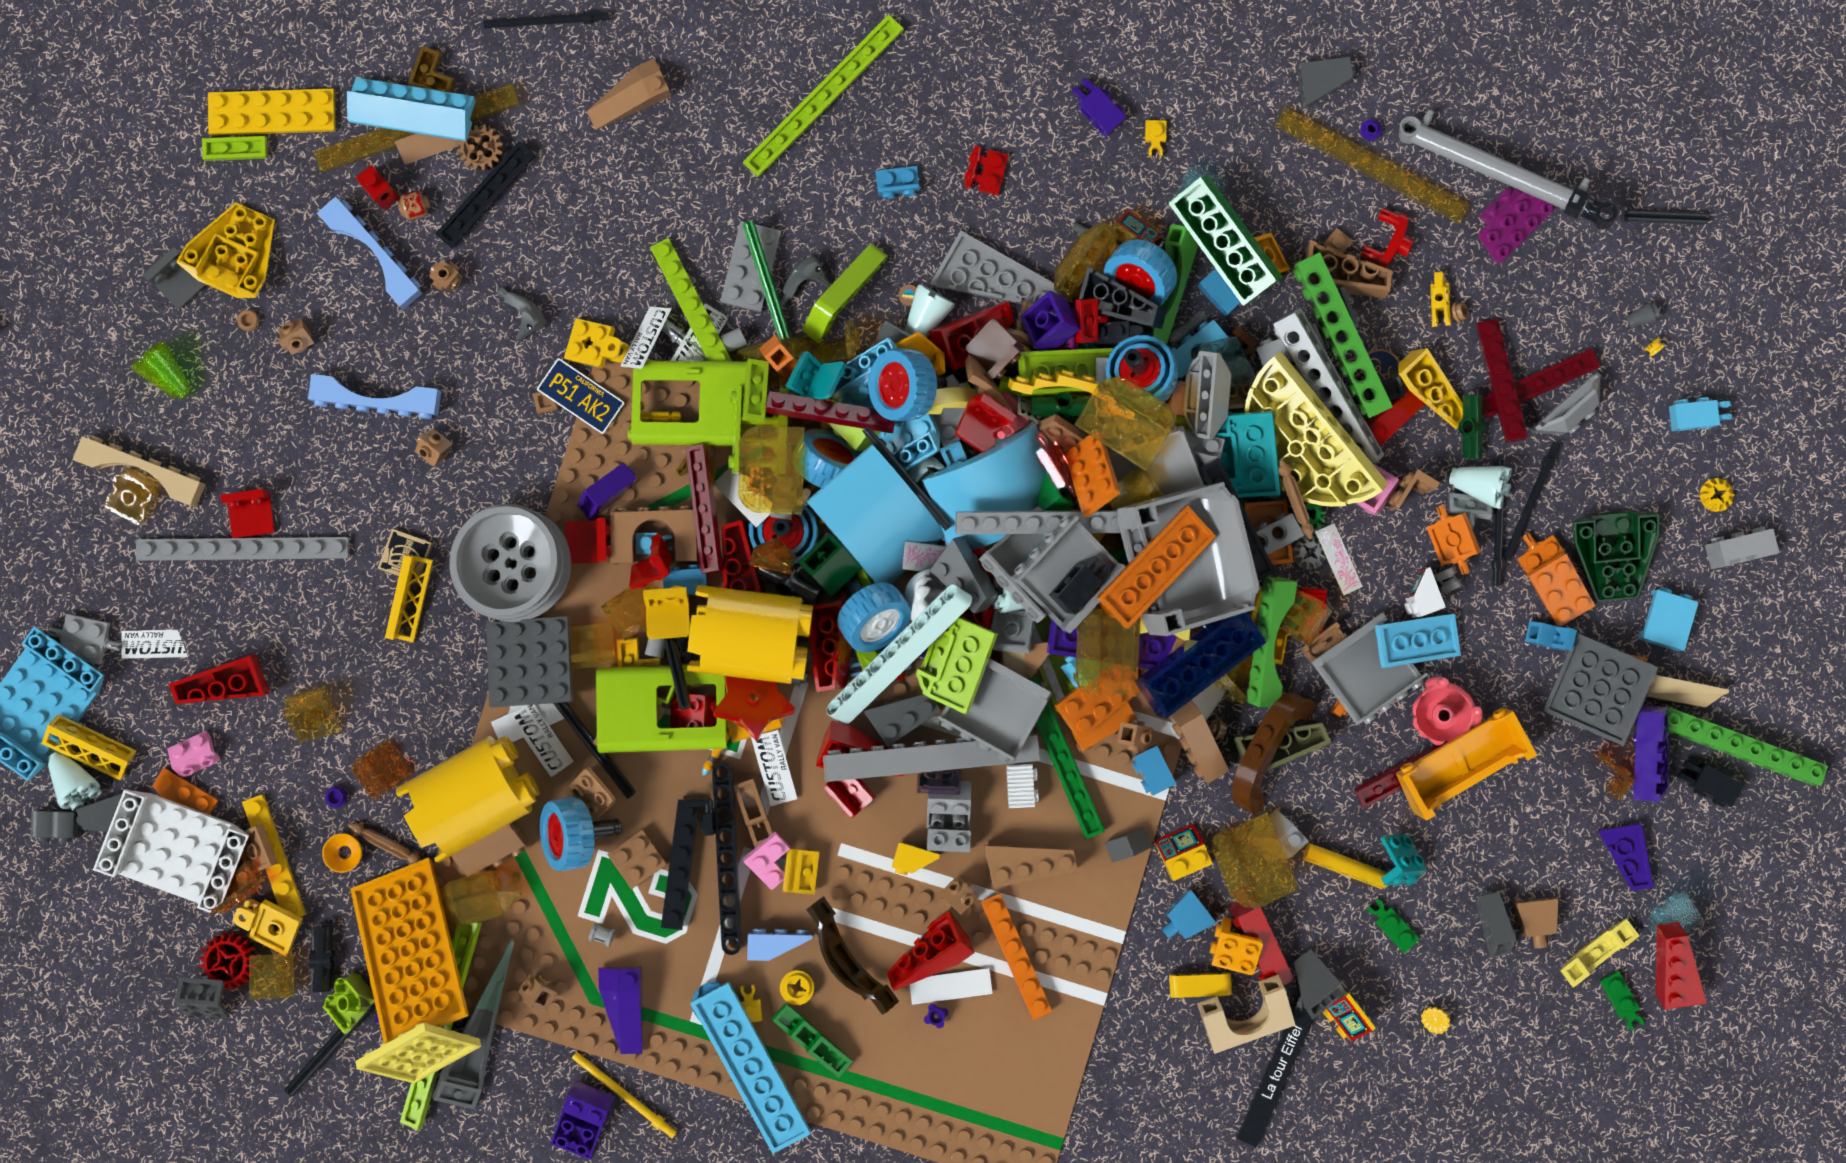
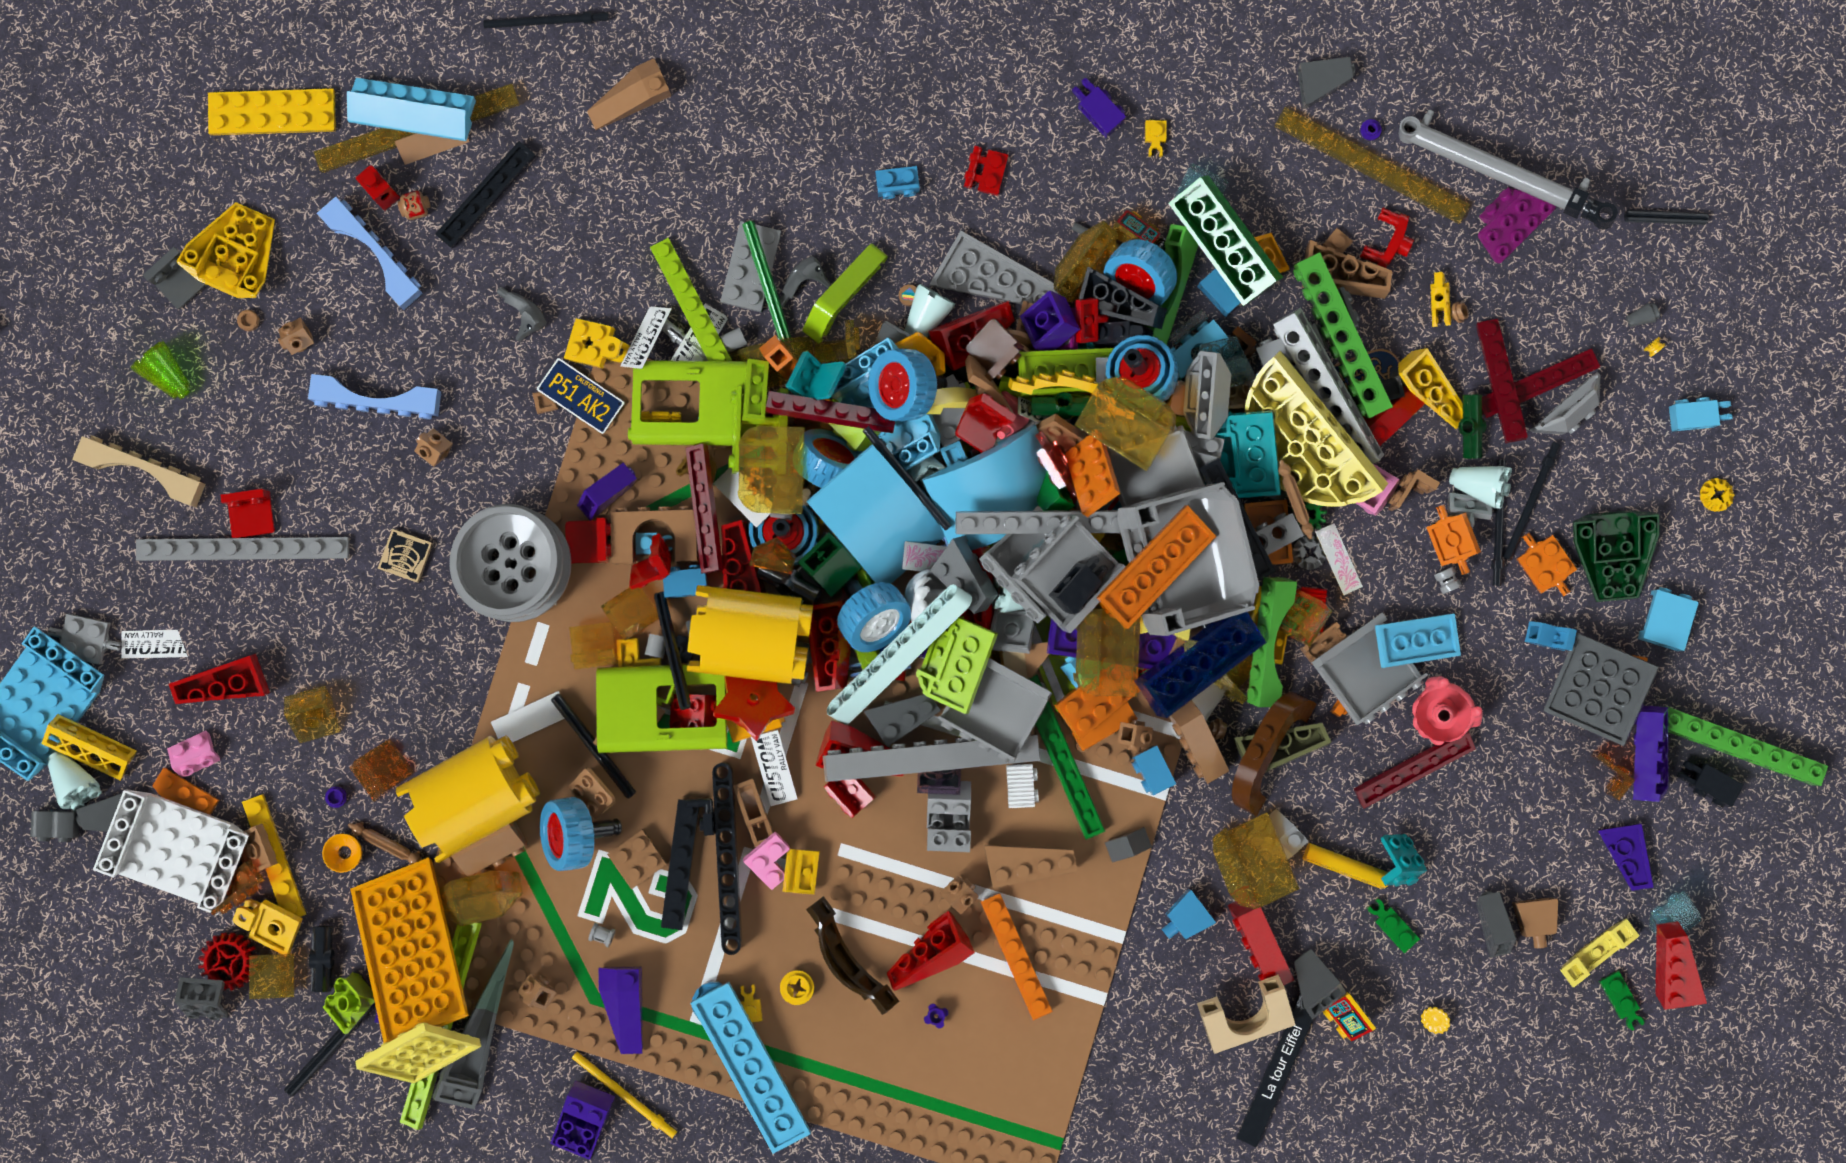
(132, 495): clear yellow slope -> none
(234, 148): lime plate -> none
(401, 595): yellow fence -> none
(425, 74): pearl gold brick -> none
(450, 281): medium nougat brick -> none
(491, 146): medium nougat gear -> none
(529, 662): dark grey plate -> none
(541, 739): white sticker -> none
(667, 612): yellow bracket -> none
(708, 766): light orange piece -> none
(766, 946): light blue slope -> none
(812, 1040): green slope -> none
(823, 96): lime plate -> none
(912, 858): yellow slope -> none
(951, 986): white sticker -> none
(1135, 488): clear yellow bracket -> none
(1183, 852): slope -> none
(1200, 985): yellow beam -> none
(1235, 950): light orange bracket -> none
(1423, 595): white slope -> none
(1464, 762): light orange windscreen -> none
(1561, 589): orange plate -> none
(1684, 691): tan wedge -> none
(1741, 547): light grey wedge -> none

